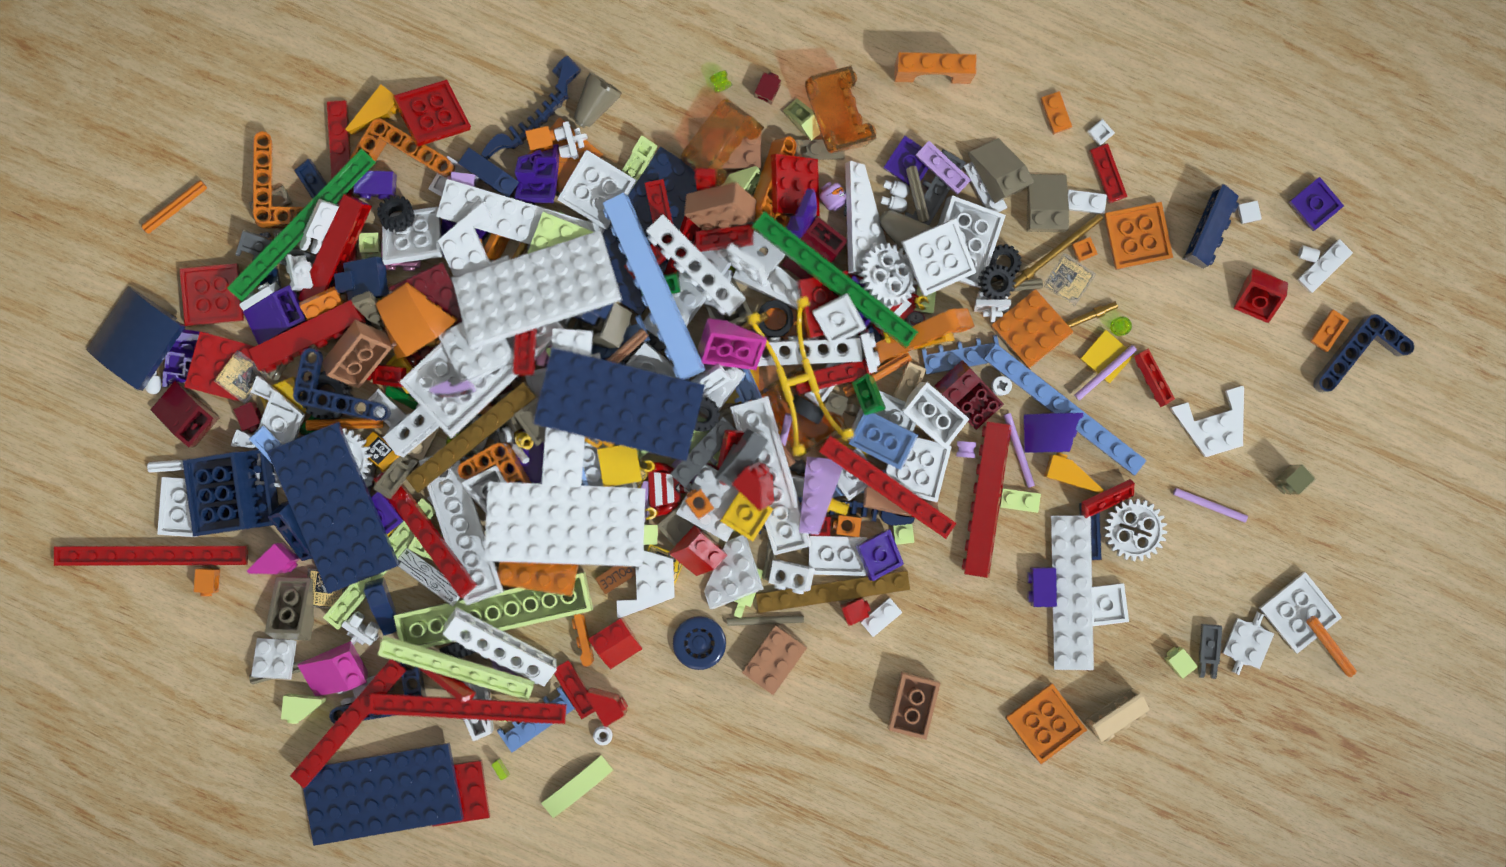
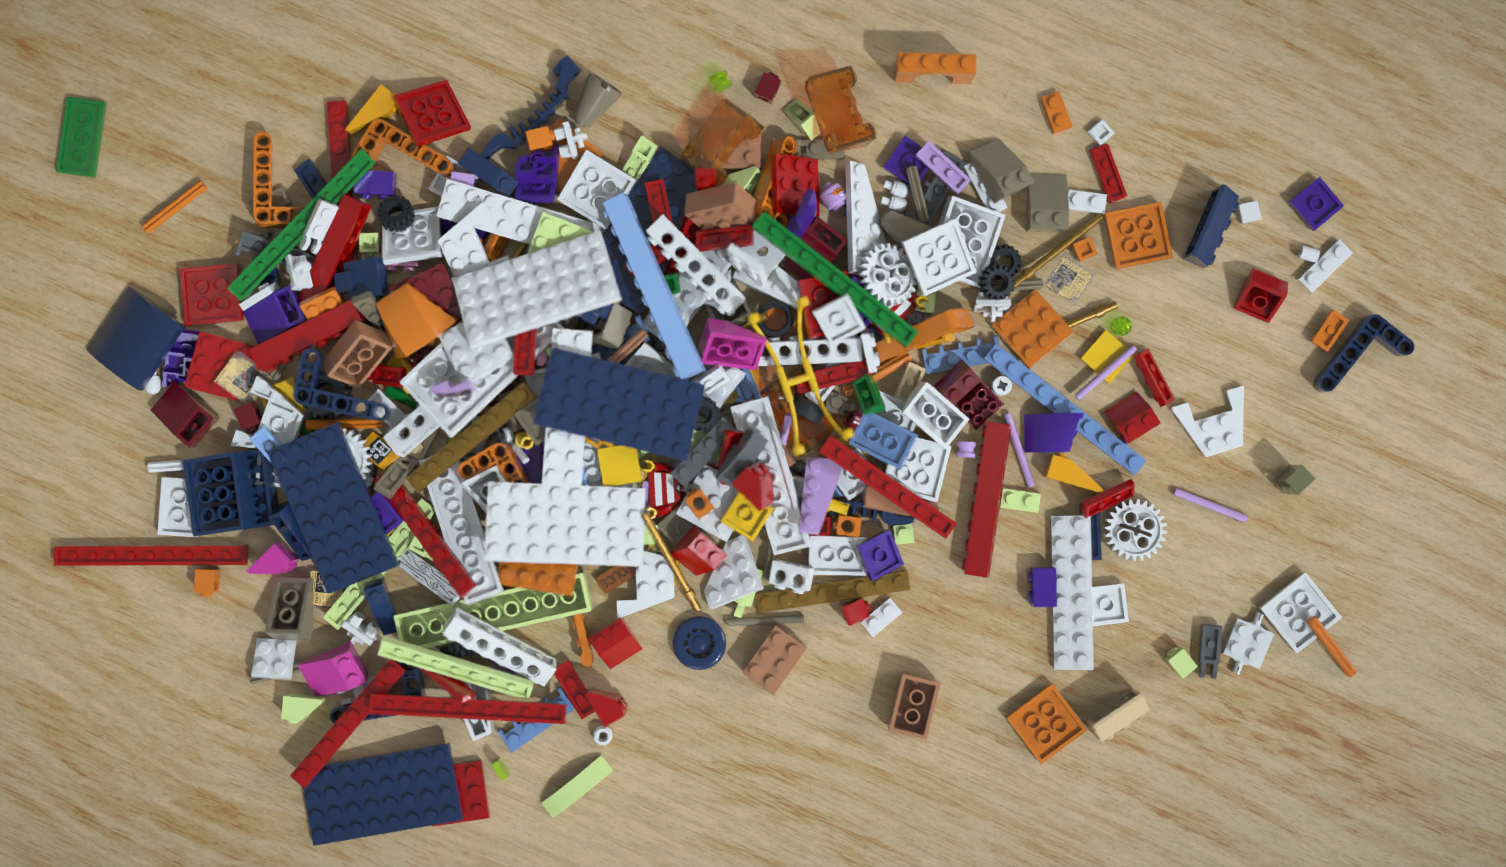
(81, 137): none -> green tile
(688, 591): none -> pearl gold bar
(853, 419): none -> dark red tile
(1132, 417): none -> red slope

